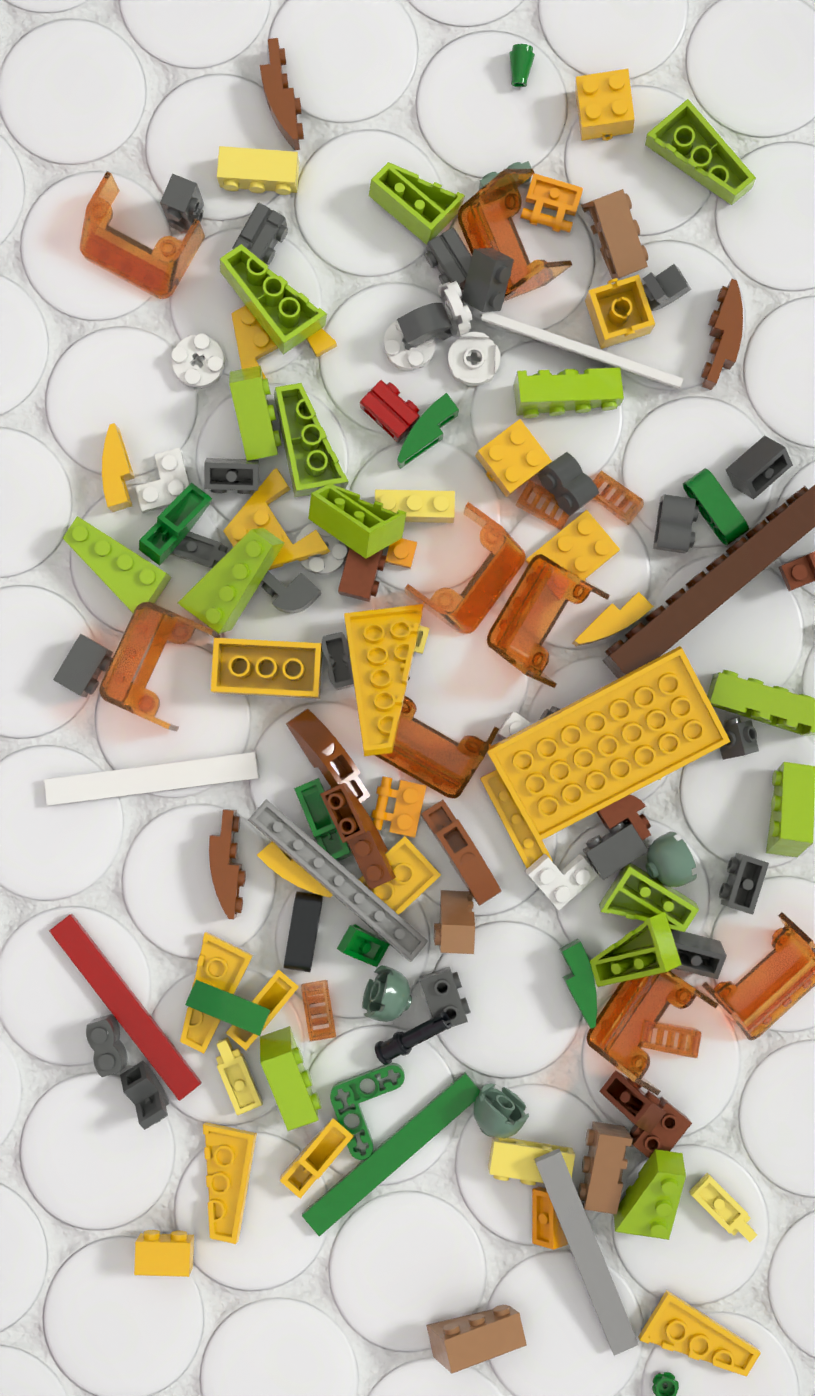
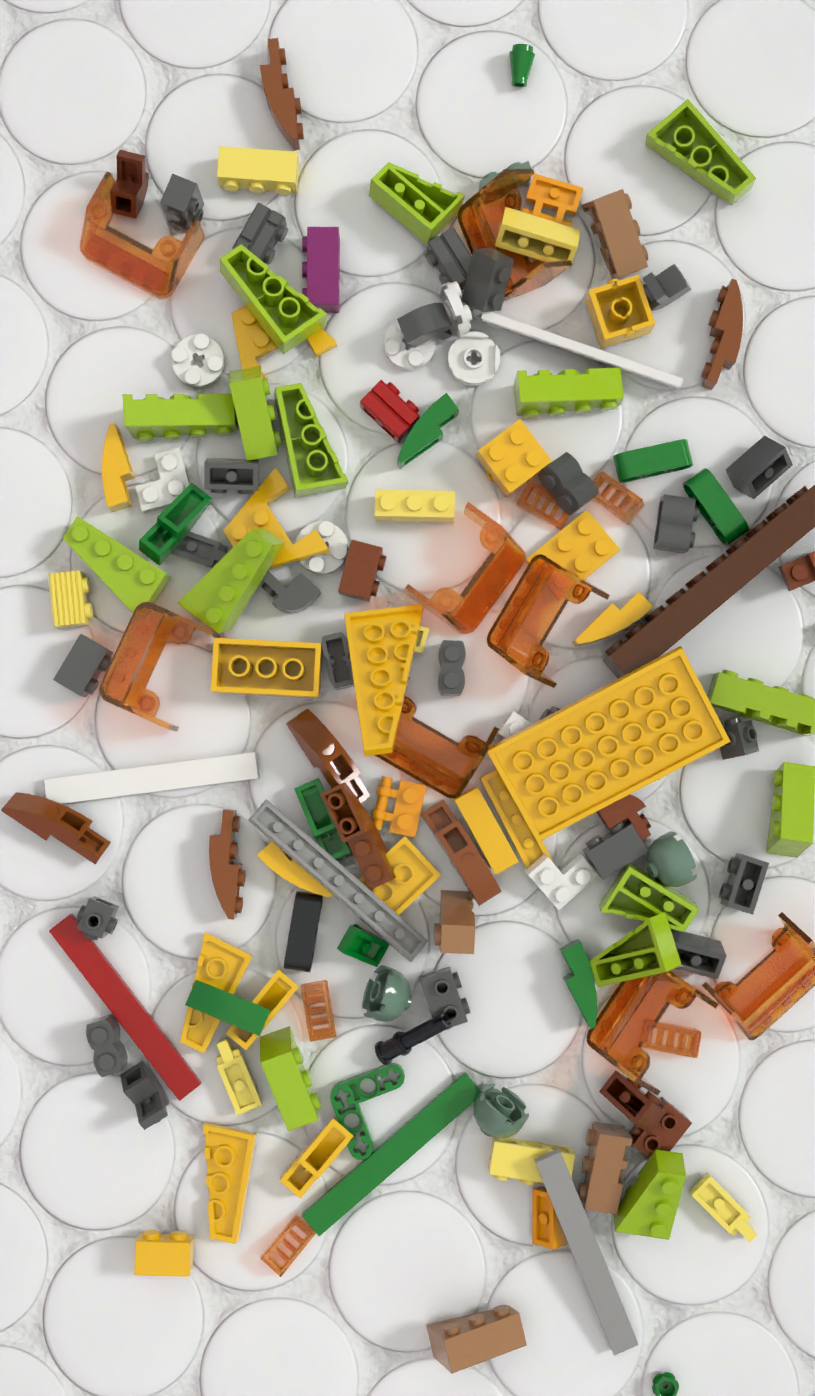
(52, 818): none -> dark orange slope
(69, 599): none -> light yellow brick
(104, 912): none -> dark grey brick
(131, 184): none -> copper brick
(179, 416): none -> lime wedge
(288, 1260): none -> clear orange slope
(322, 267): none -> magenta brick
(355, 522): lime wedge -> none
(401, 553): light orange plate -> none
(451, 659): none -> dark grey brick
(486, 830): none -> yellow slope
(536, 237): none -> light yellow brick
(604, 104): yellow brick -> none
(653, 460): none -> green beam
(688, 1331): yellow wing -> none

